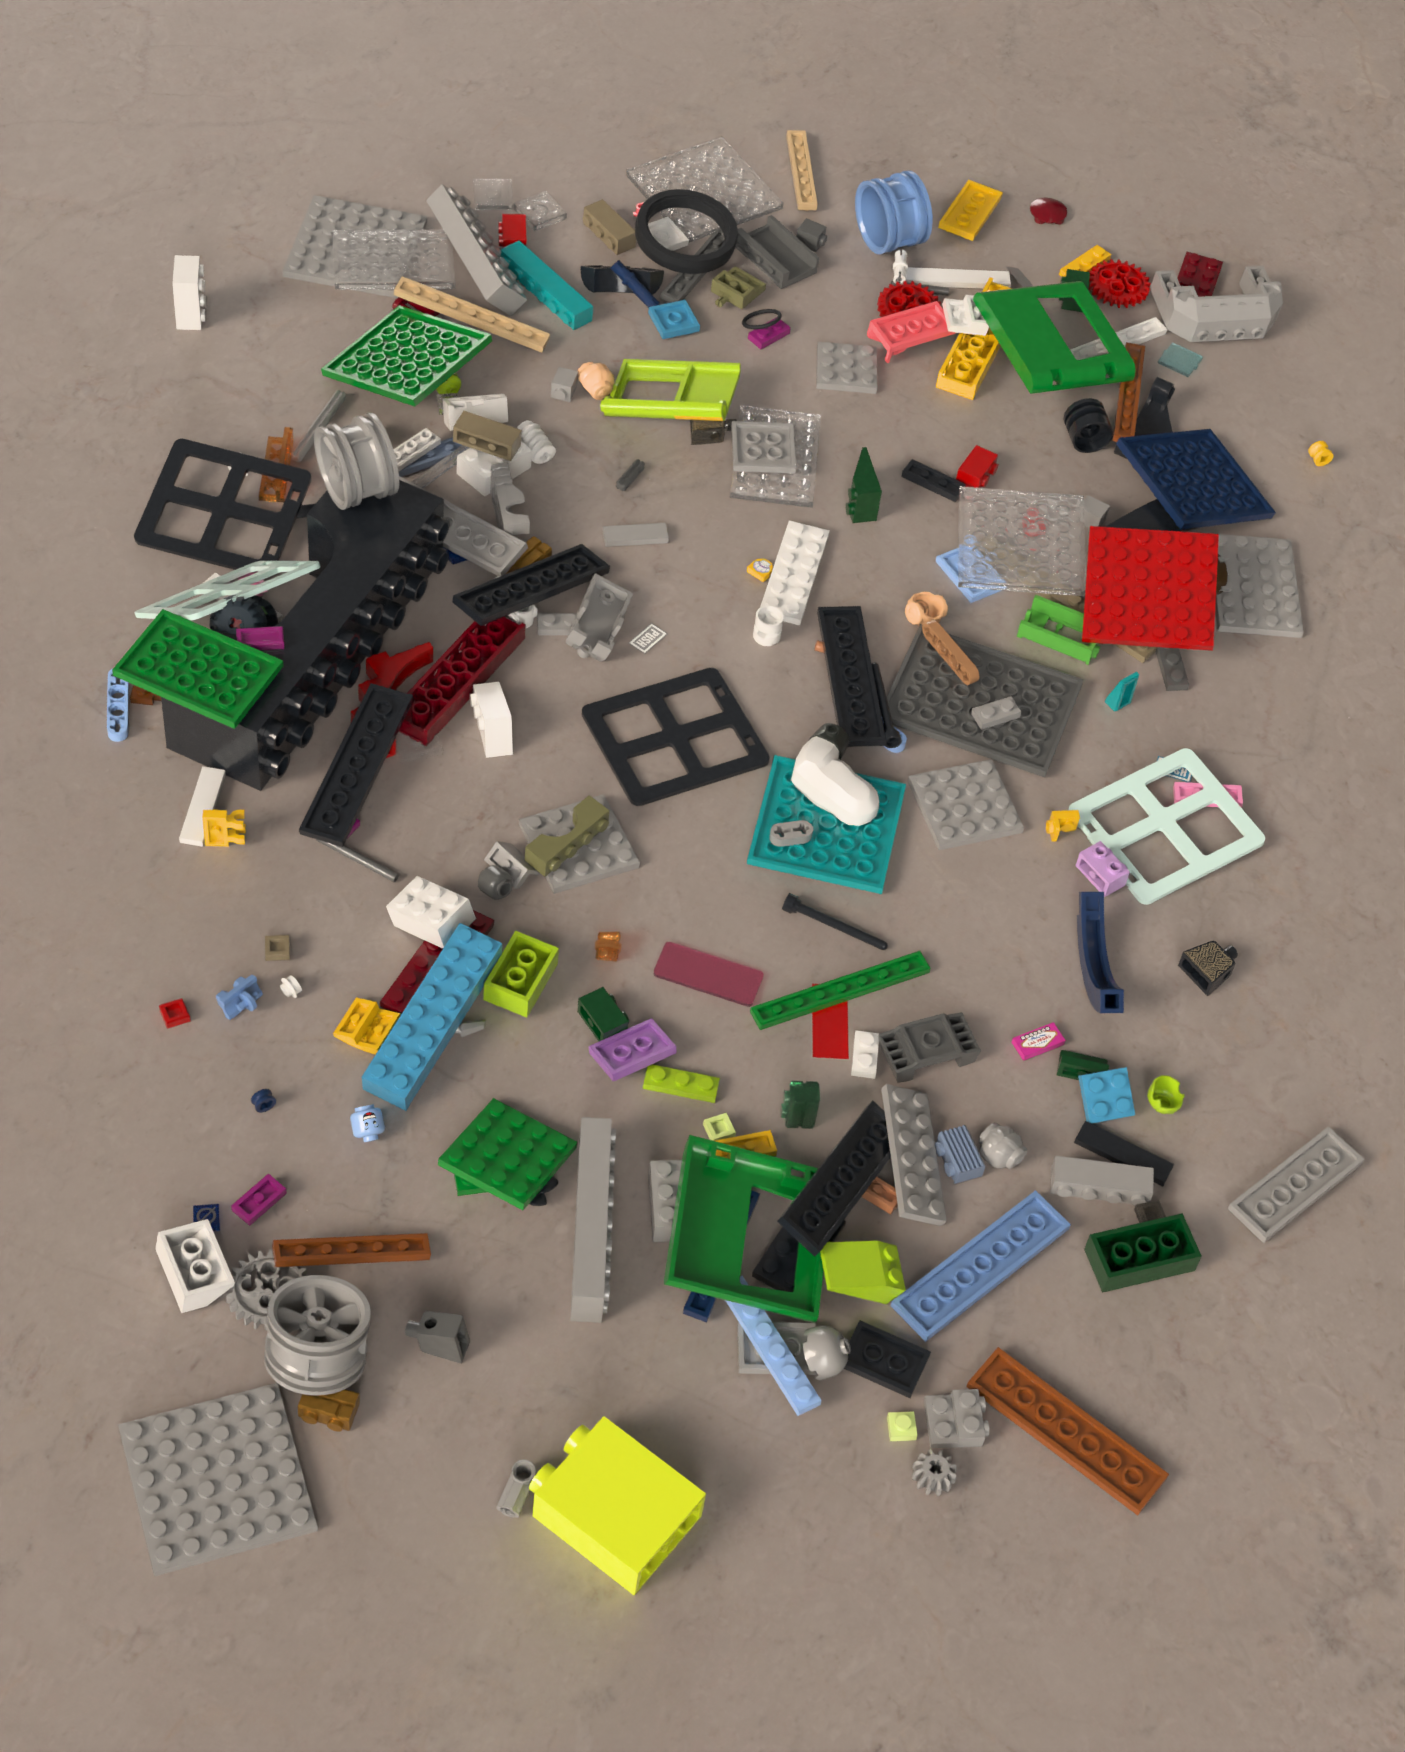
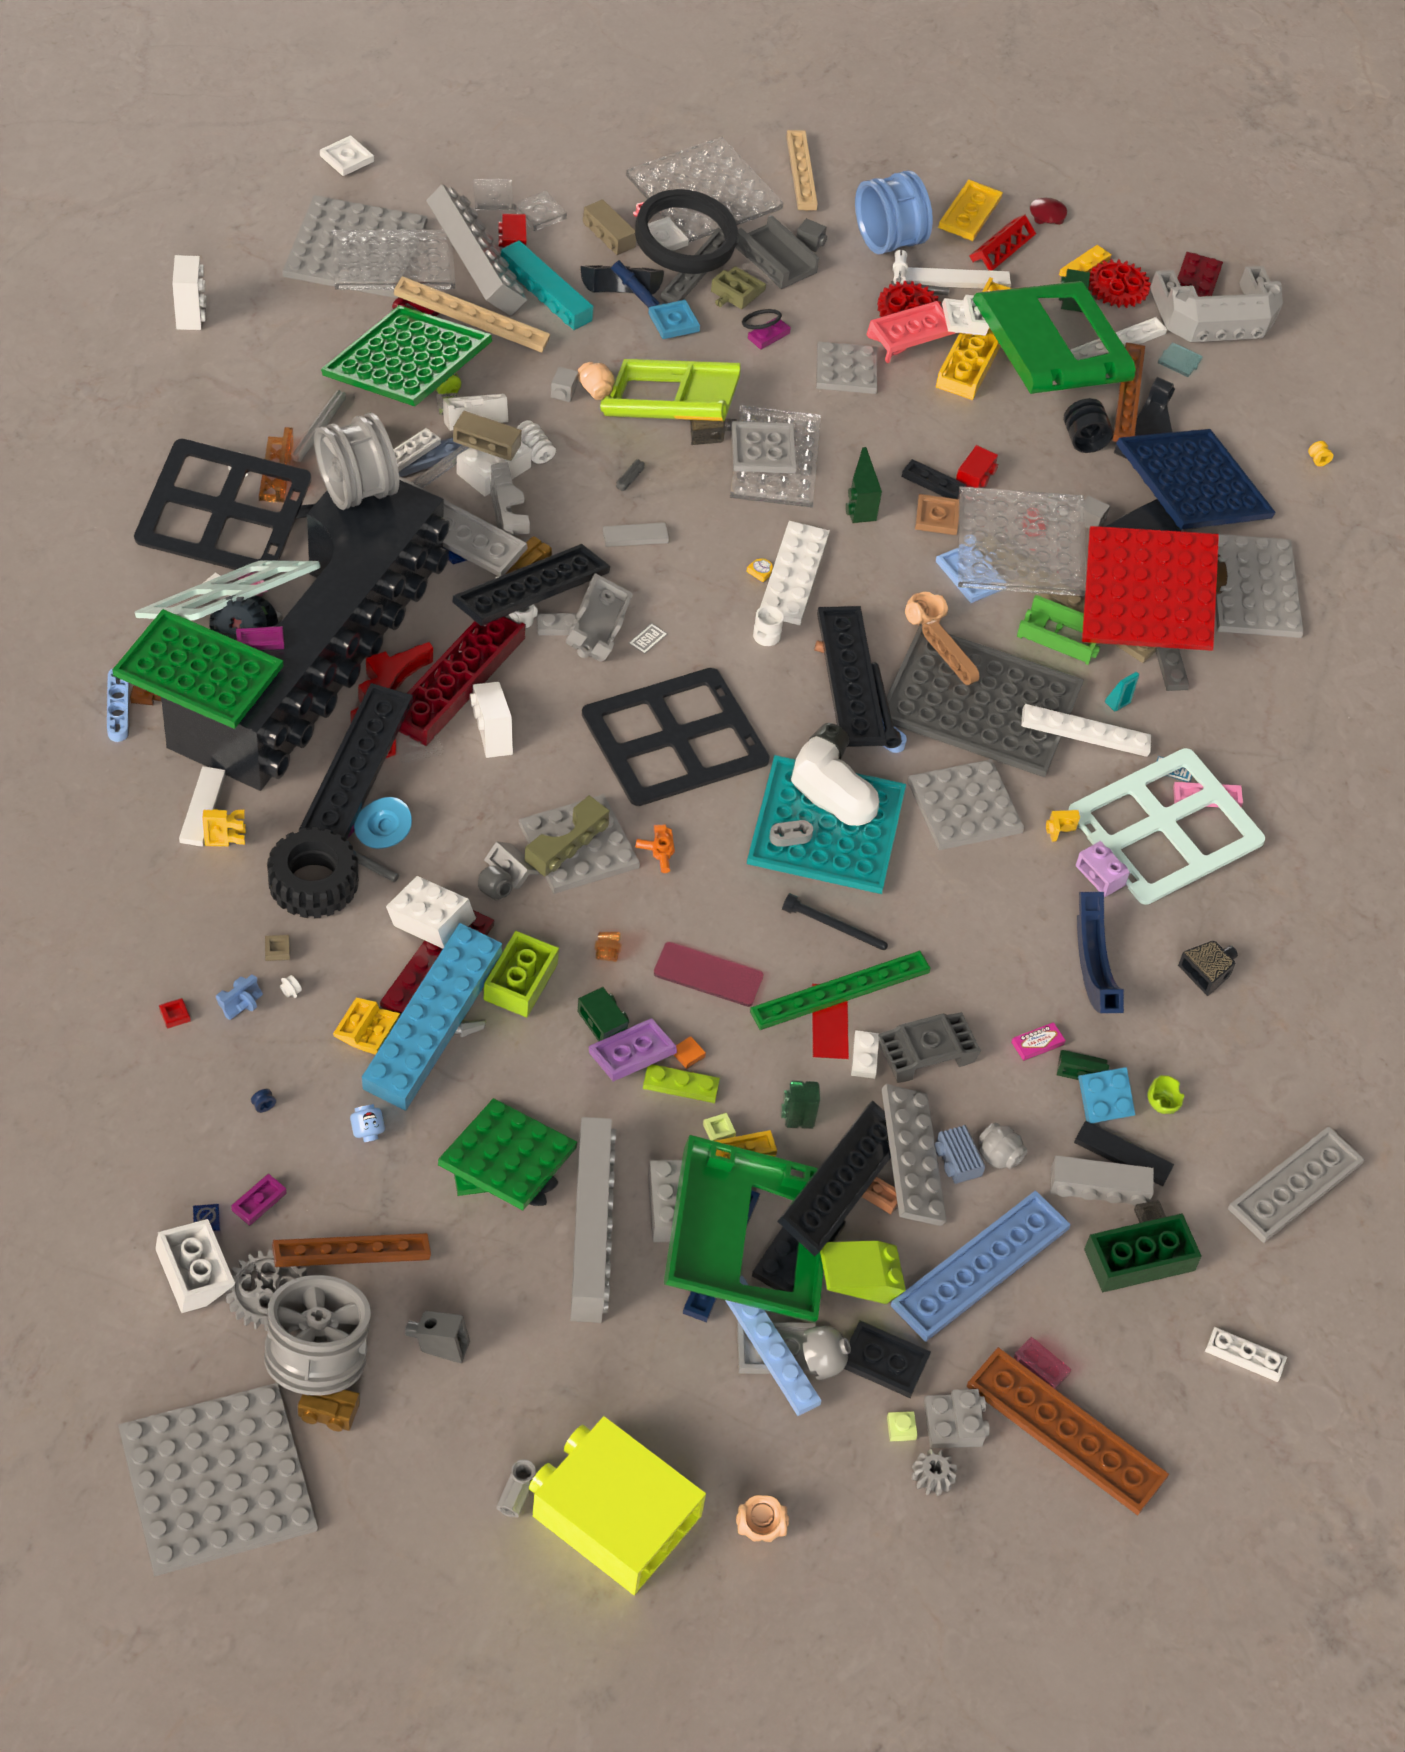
(317, 896): none -> black tyre
(346, 155): none -> white plate
(383, 823): none -> dark azure hat
(661, 847): none -> orange piece
(689, 1052): none -> orange tile
(762, 1518): none -> light nougat hair
(937, 514): none -> medium nougat plate
(996, 712): light grey plate -> none
(999, 238): none -> red fence
(1020, 277): light grey sticker -> none
(1042, 1363): none -> clear pink plate
(1086, 730): none -> white plate
(1234, 1350): none -> white tile

